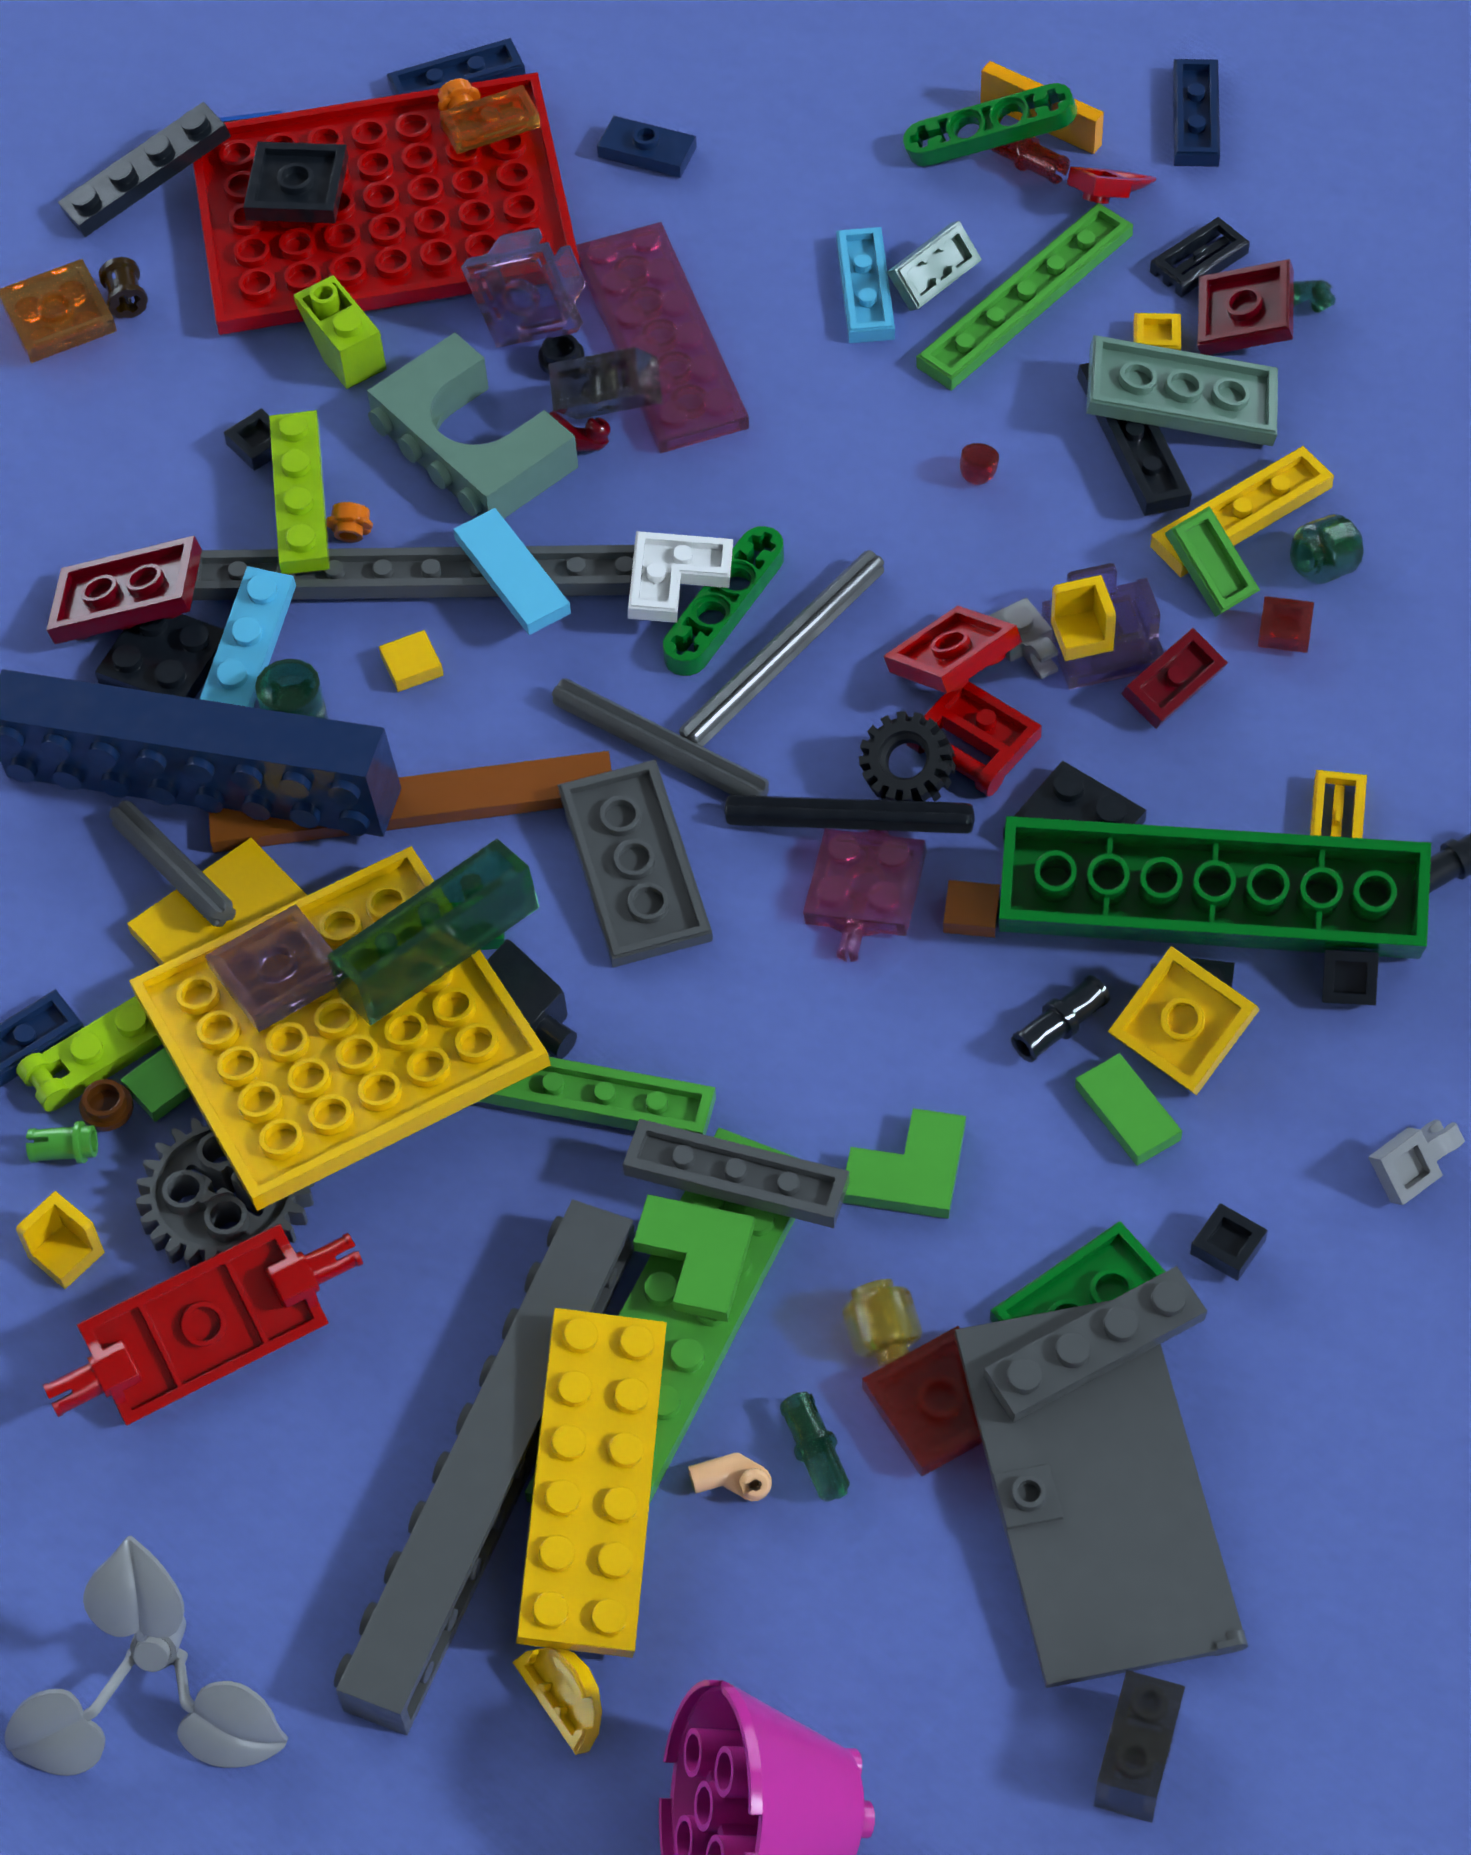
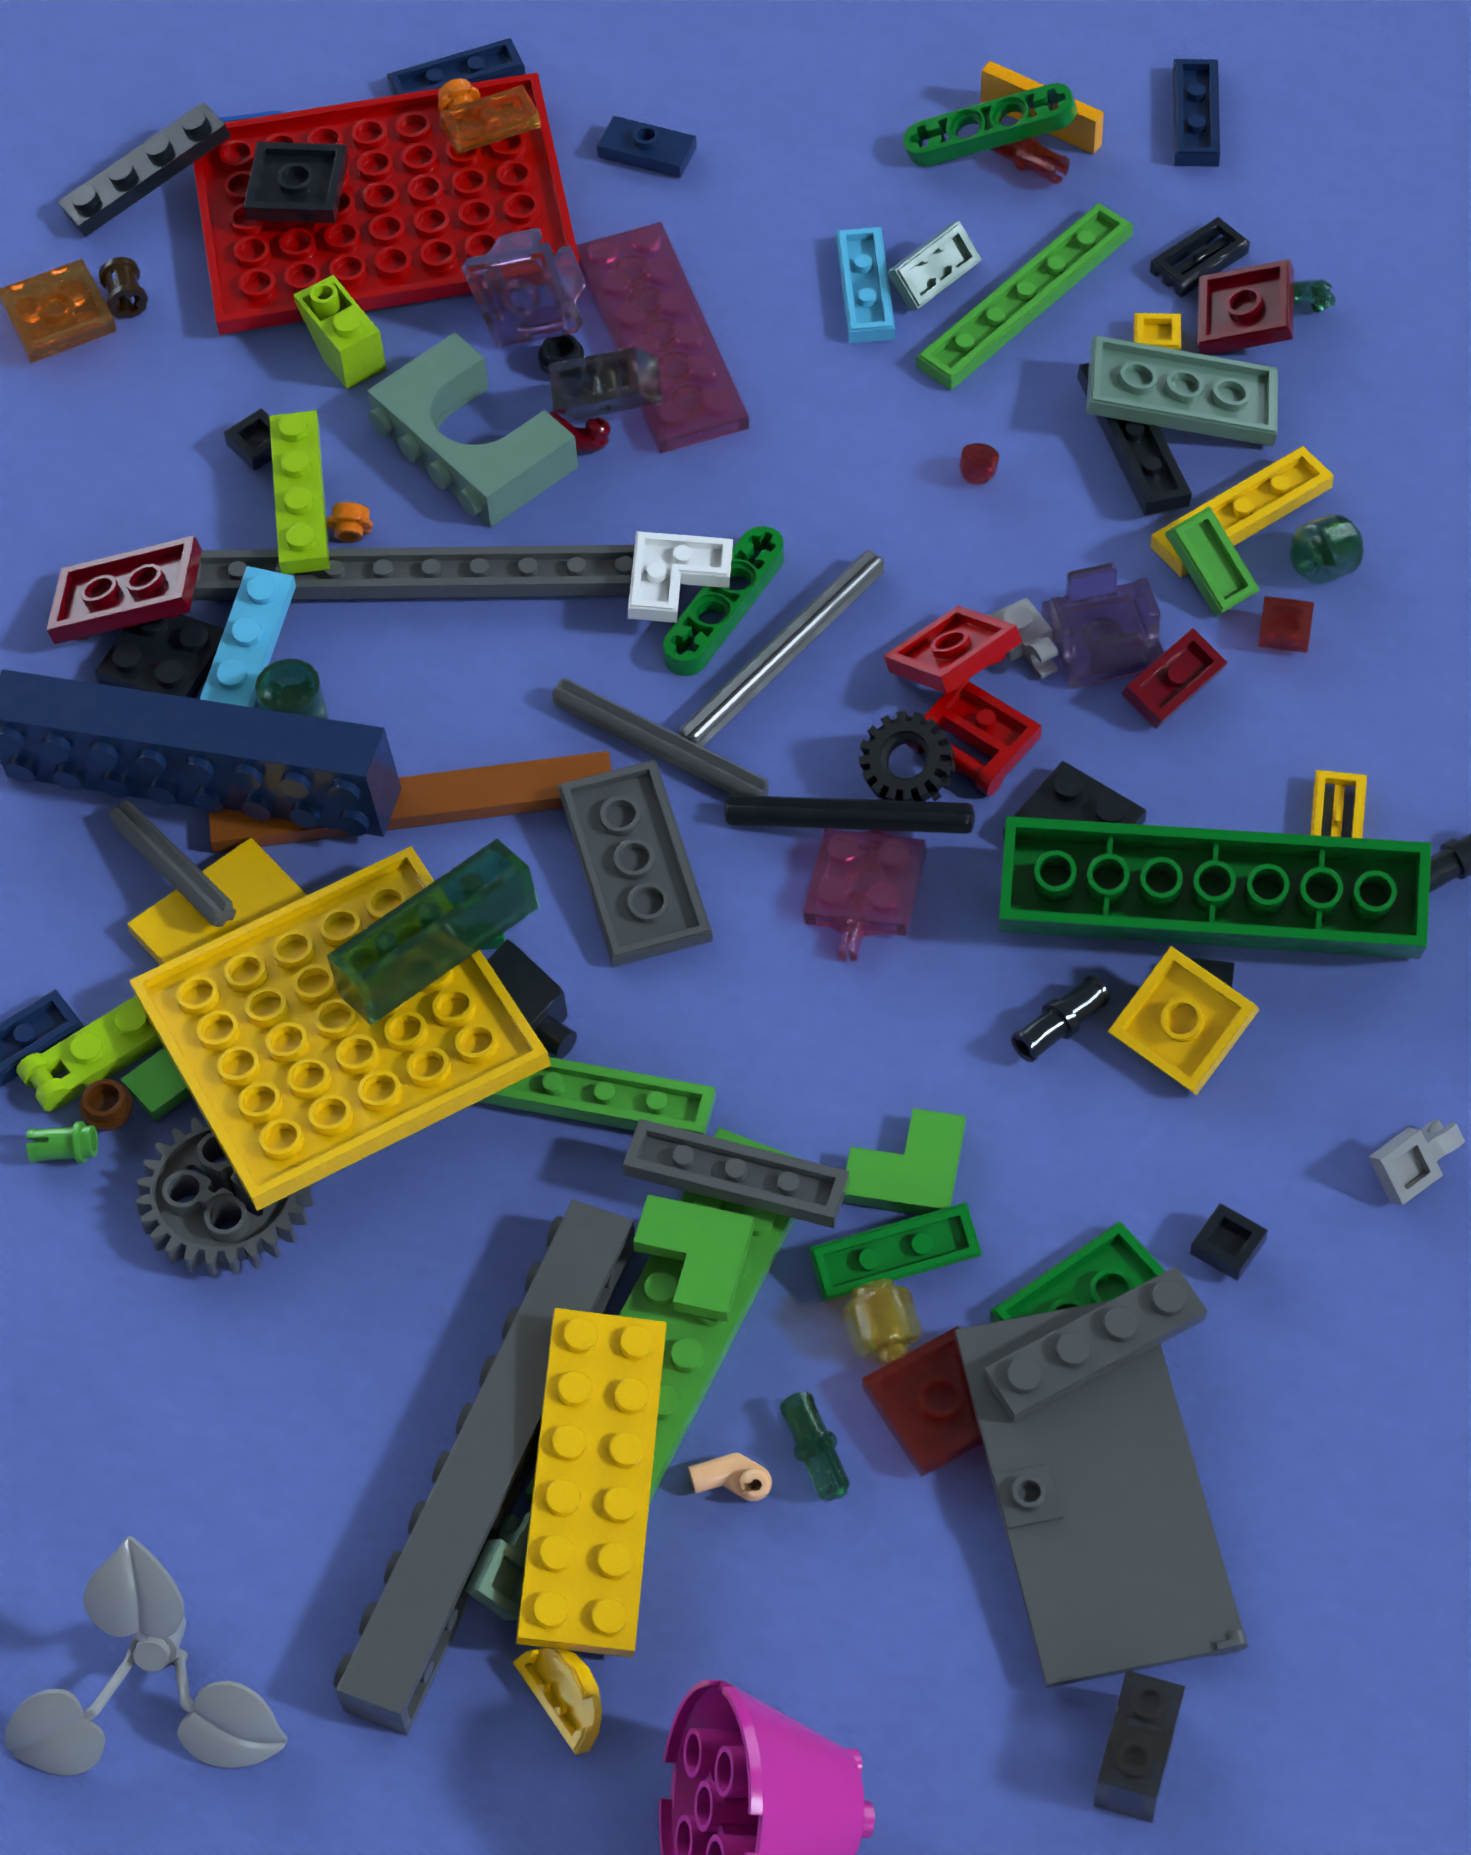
(60, 1239): yellow panel -> none
(202, 1324): red plate -> none
(274, 967): tile -> none
(411, 661): yellow tile -> none
(500, 1569): none -> sand green plate
(512, 571): medium azure tile -> none
(895, 1251): none -> green tile
(971, 908): dark orange tile -> none
(1083, 617): yellow panel -> none
(1102, 184): red plate -> none
(1128, 1109): bright green tile -> none
(1350, 976): black plate -> none

